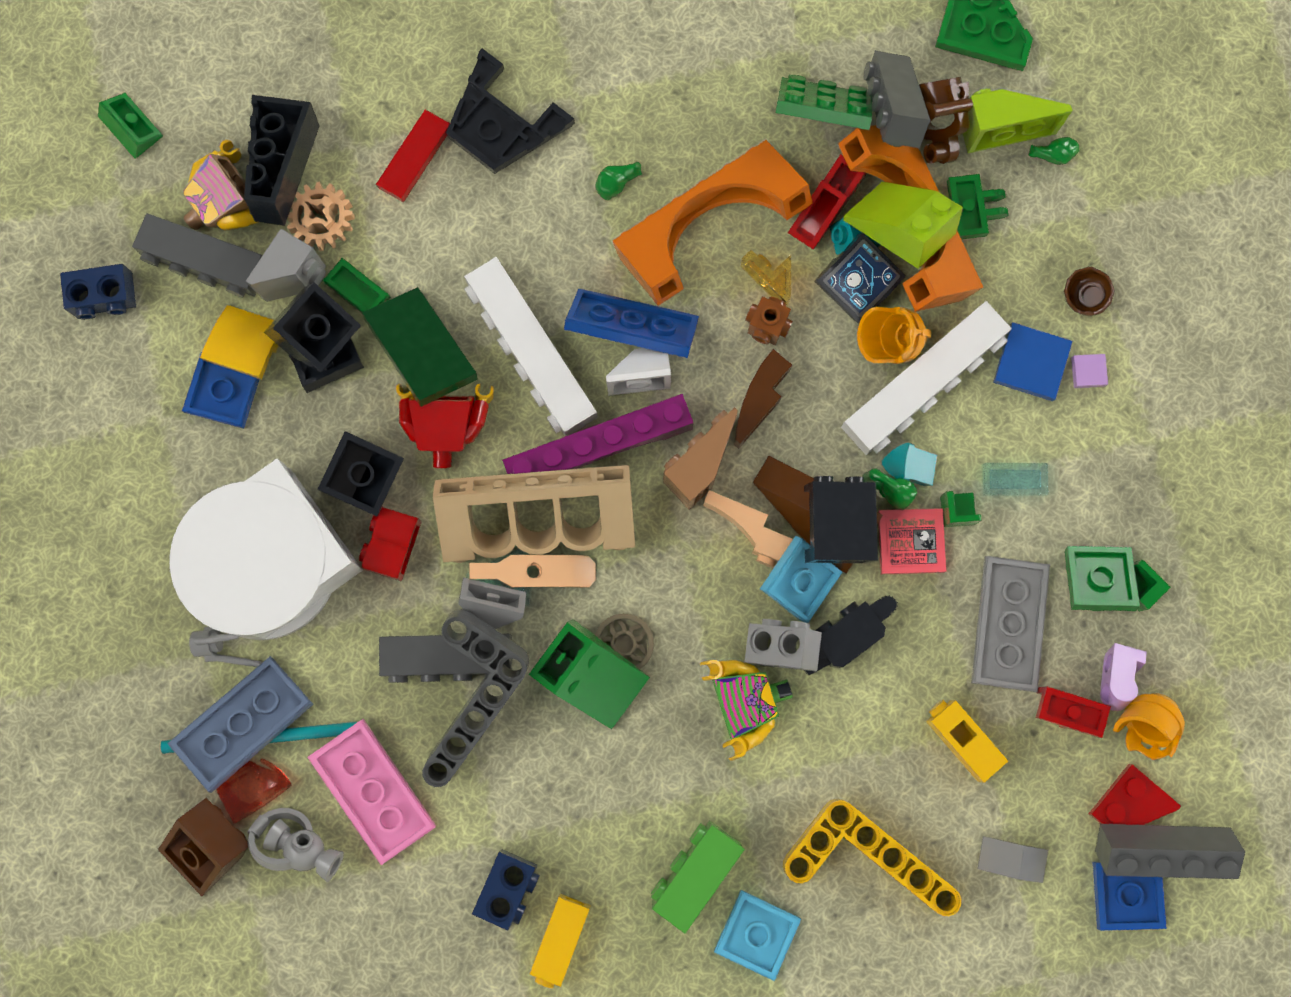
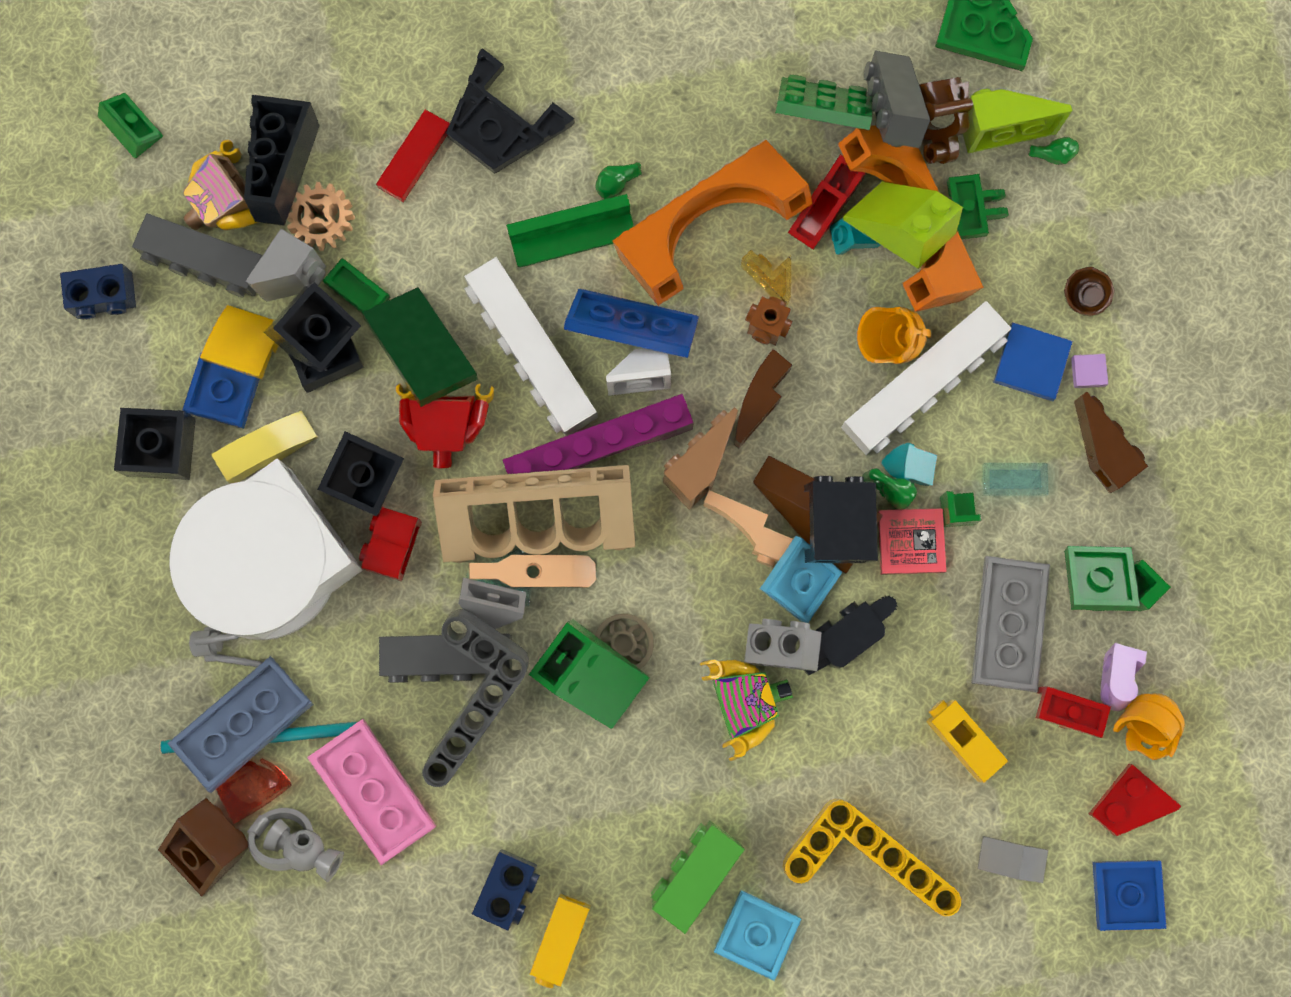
(154, 443): none -> black brick
(263, 446): none -> light yellow slope
(569, 230): none -> green panel
(860, 277): slope -> none
(1107, 450): none -> reddish brown slope
(1169, 851): dark grey brick -> none

